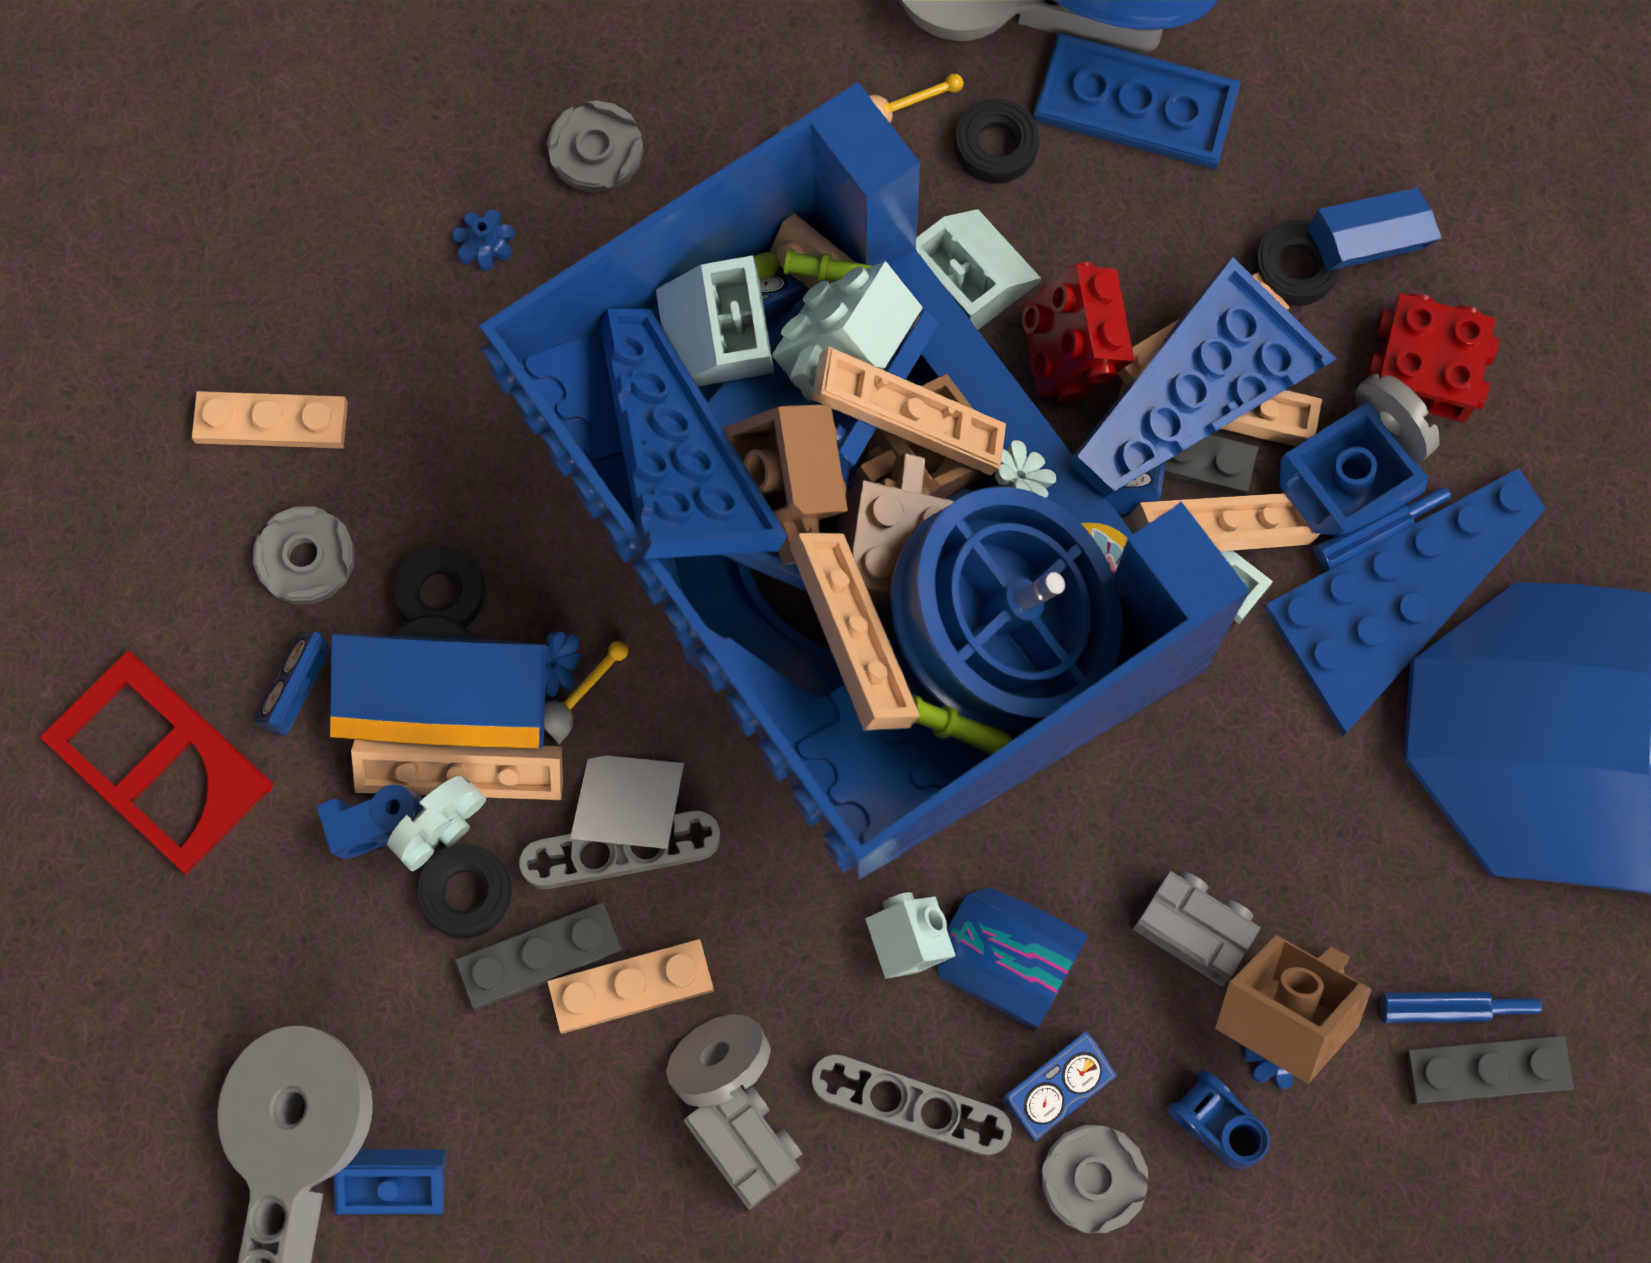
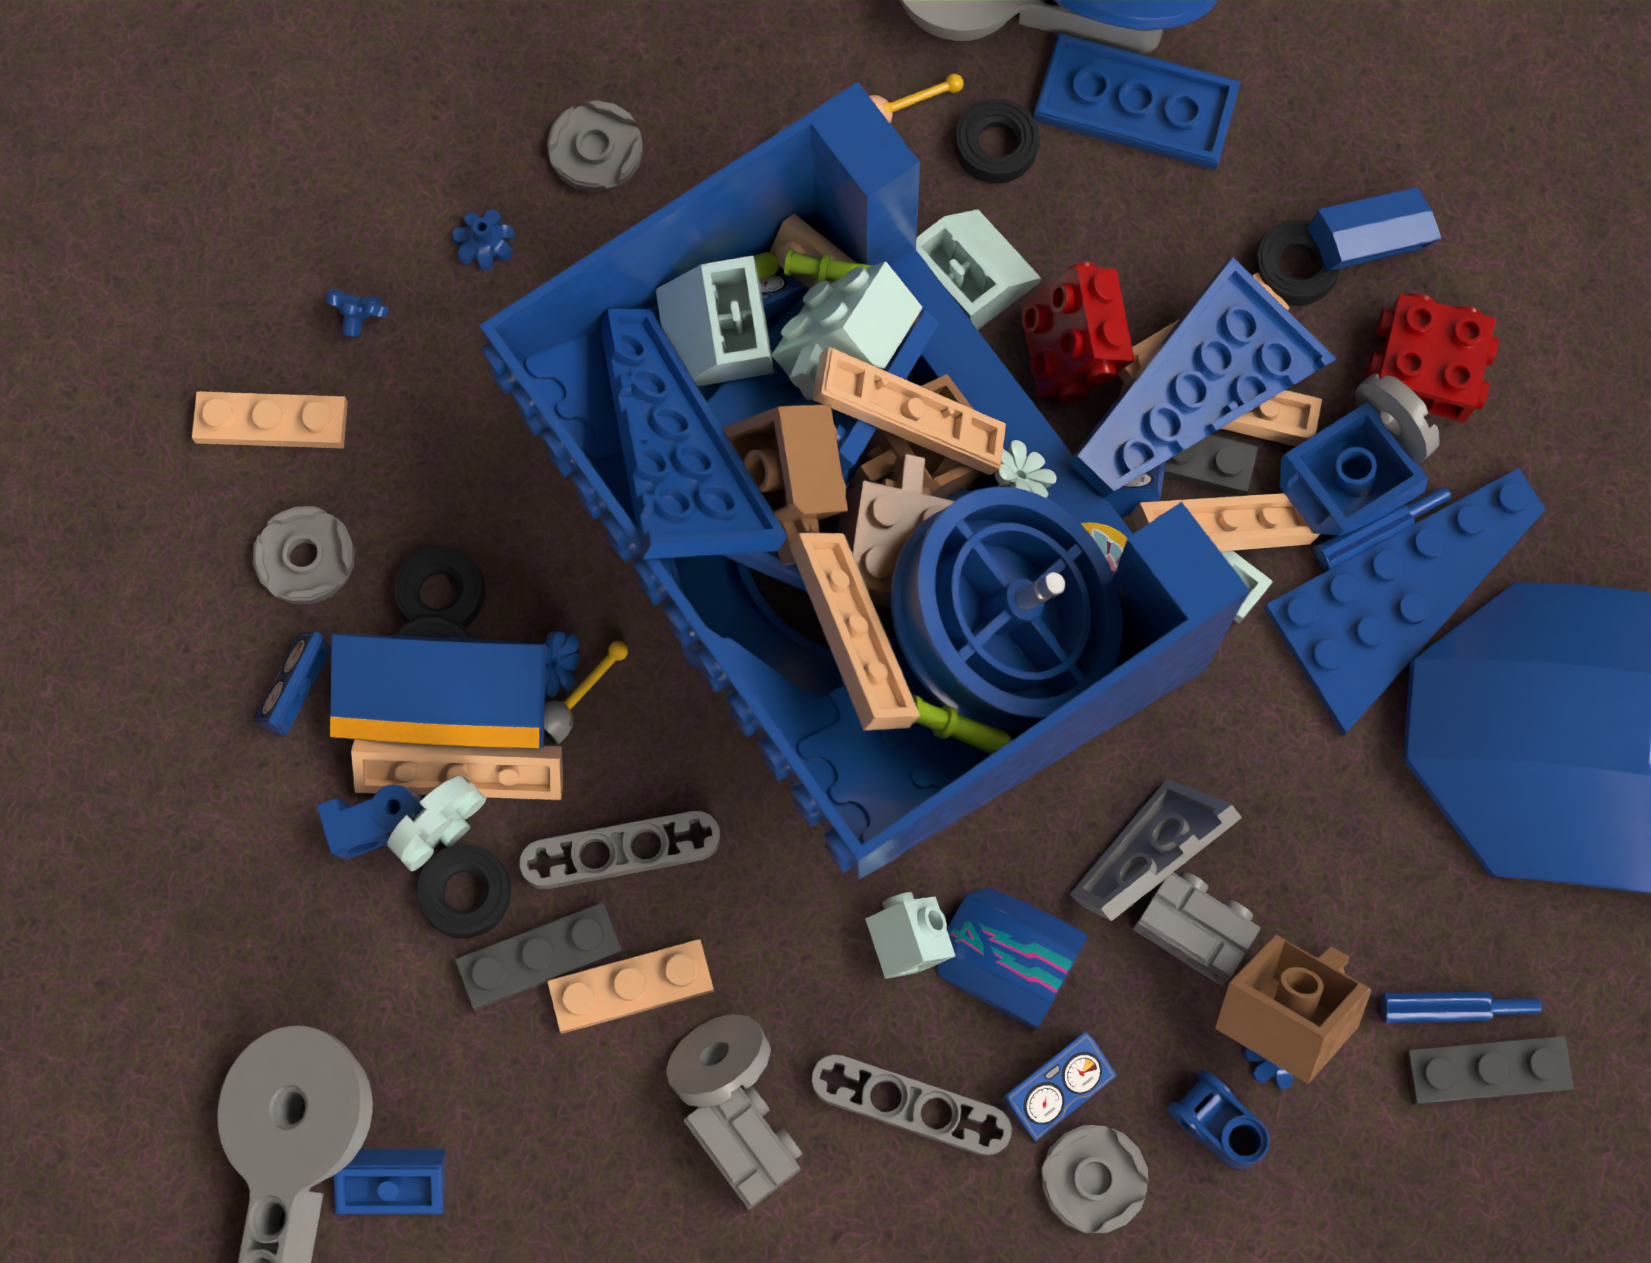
(233, 780): red window -> none
(355, 310): none -> blue plant
(627, 801): white sticker -> none
(1152, 846): none -> light grey wing

